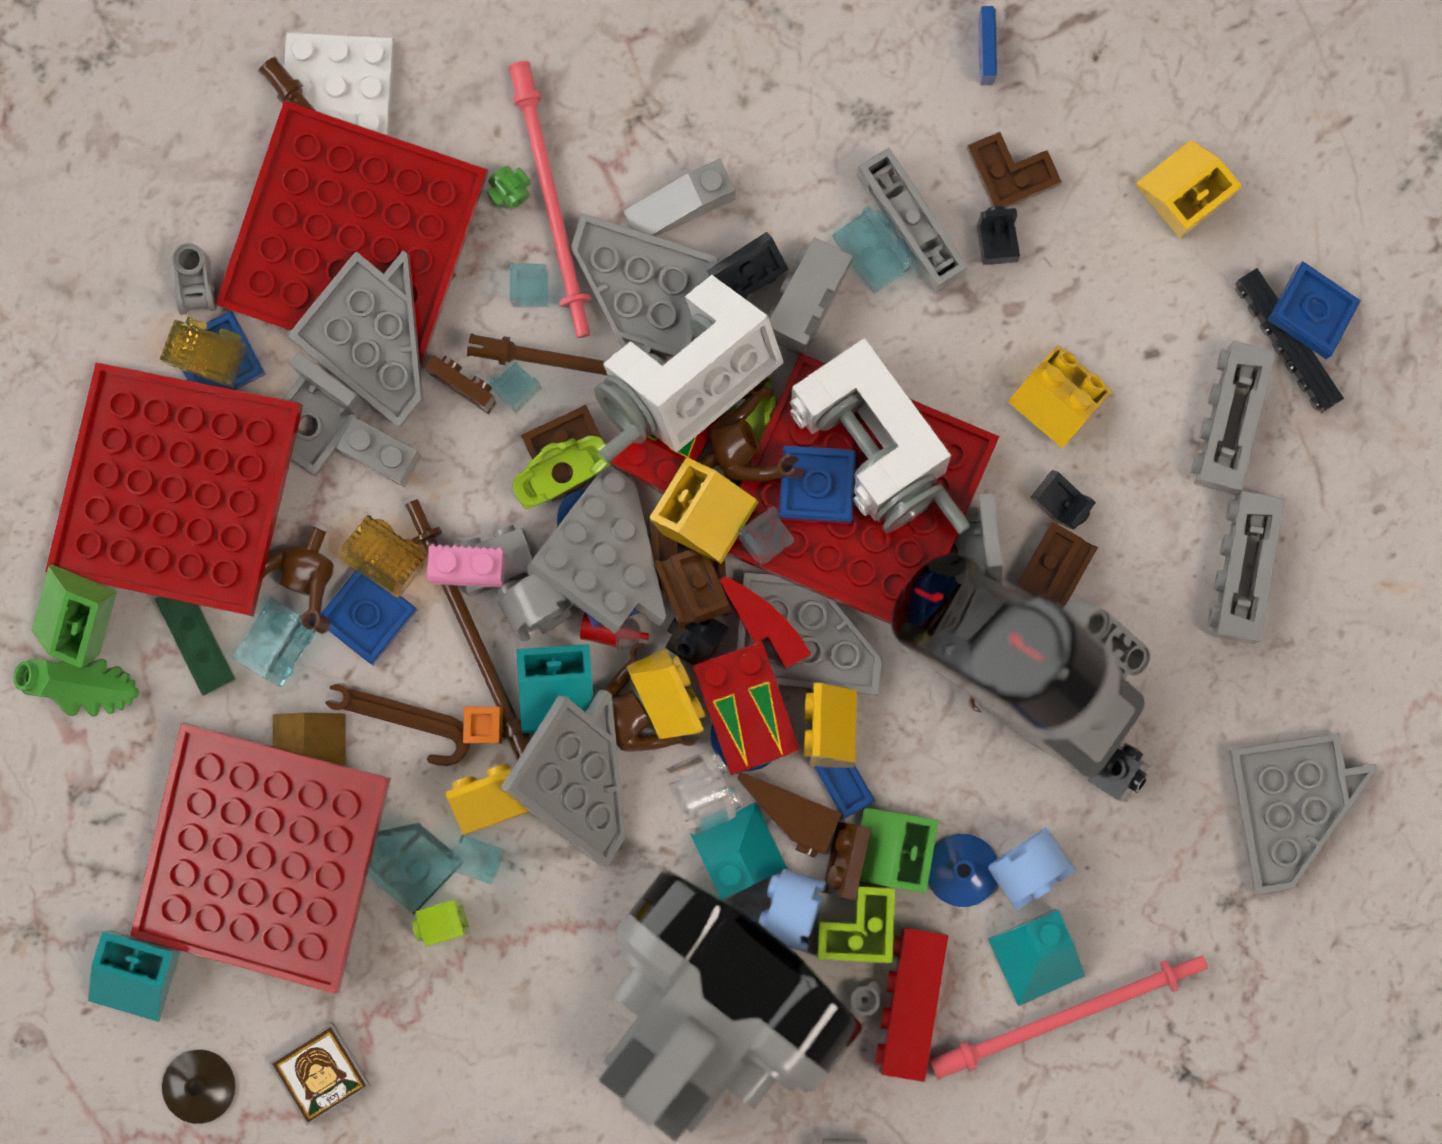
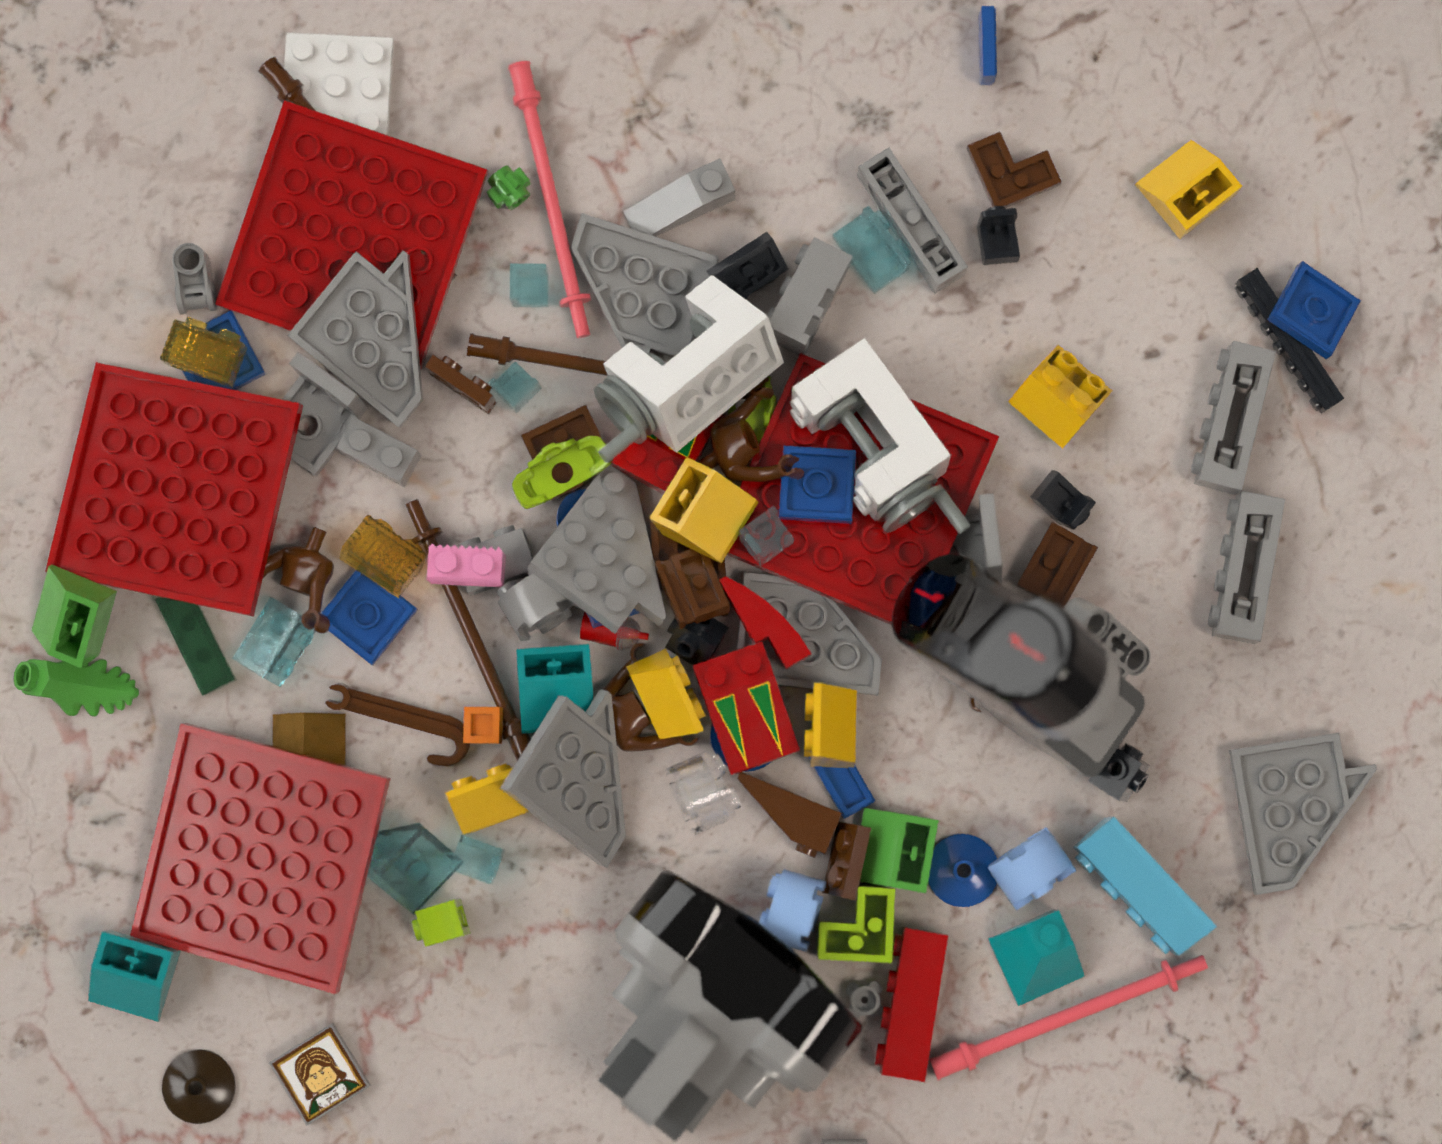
(739, 852): teal slope -> none
(1143, 886): none -> medium azure slope

